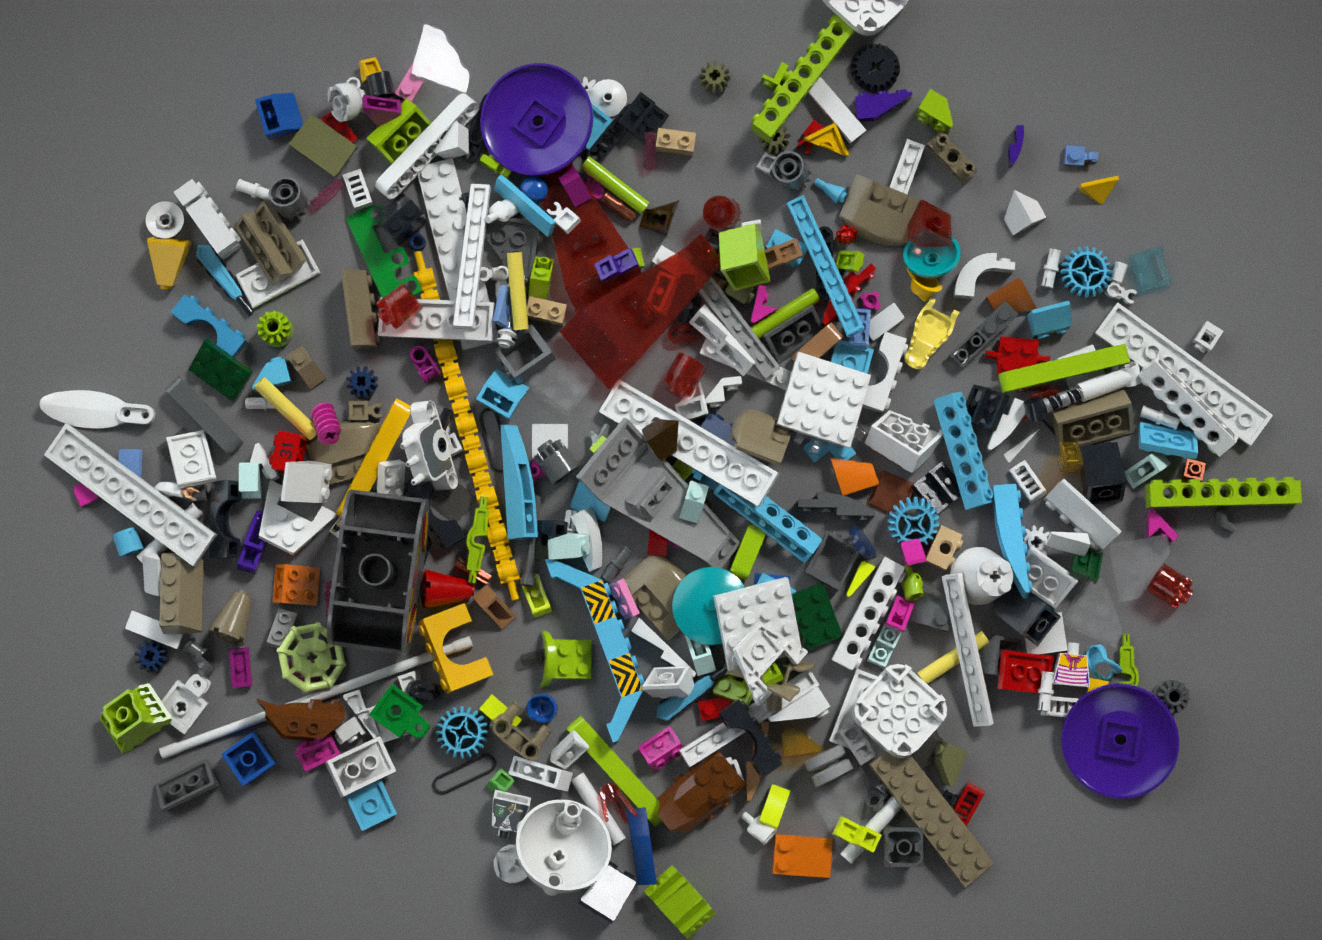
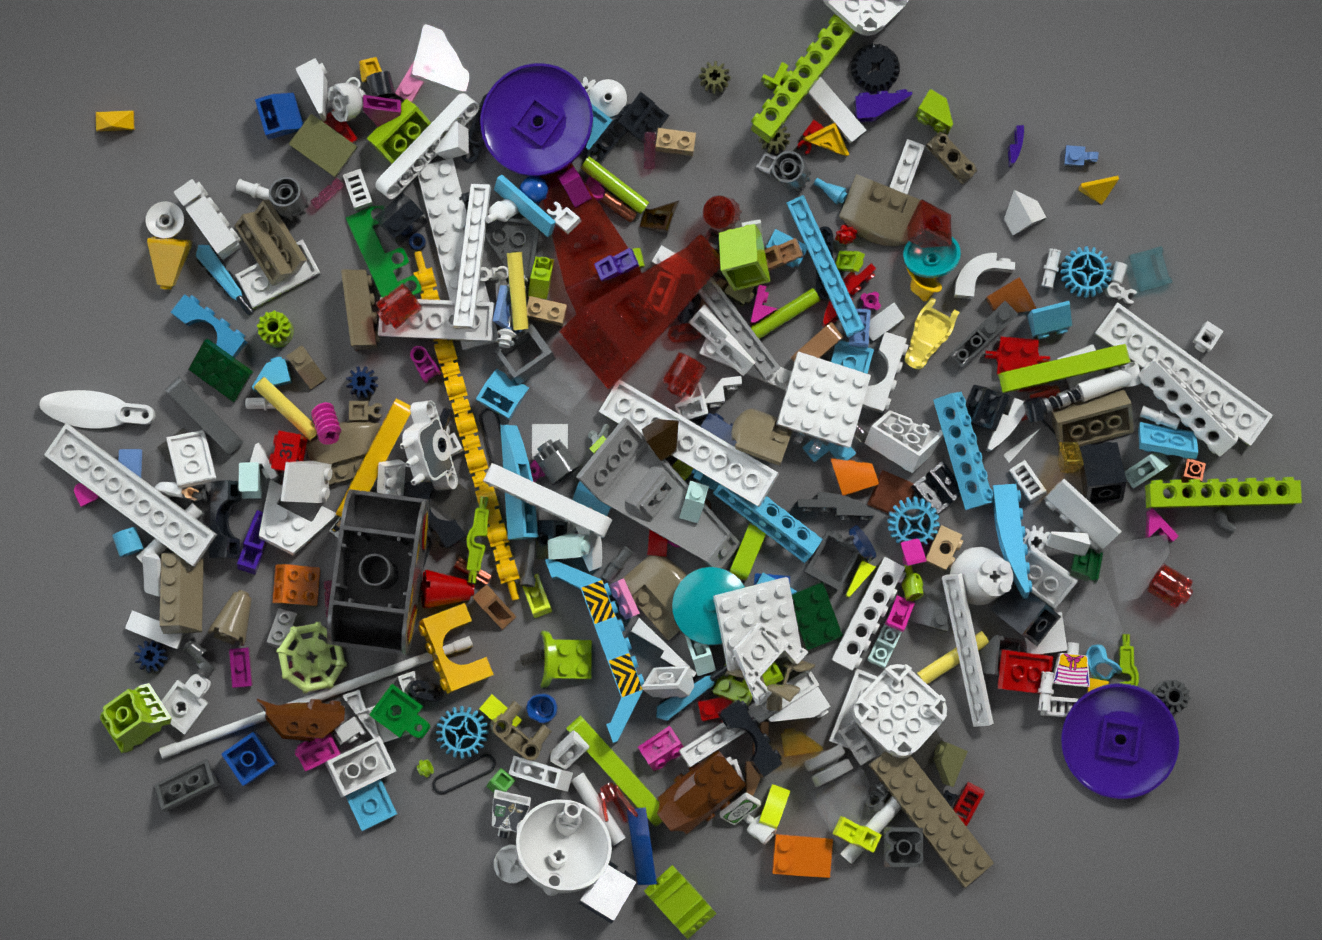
(115, 121): none -> yellow slope
(315, 82): none -> white slope
(425, 768): none -> lime plate
(492, 164): lime plate -> none
(547, 500): none -> white beam
(740, 808): none -> white tile
(793, 334): dark grey slope -> none

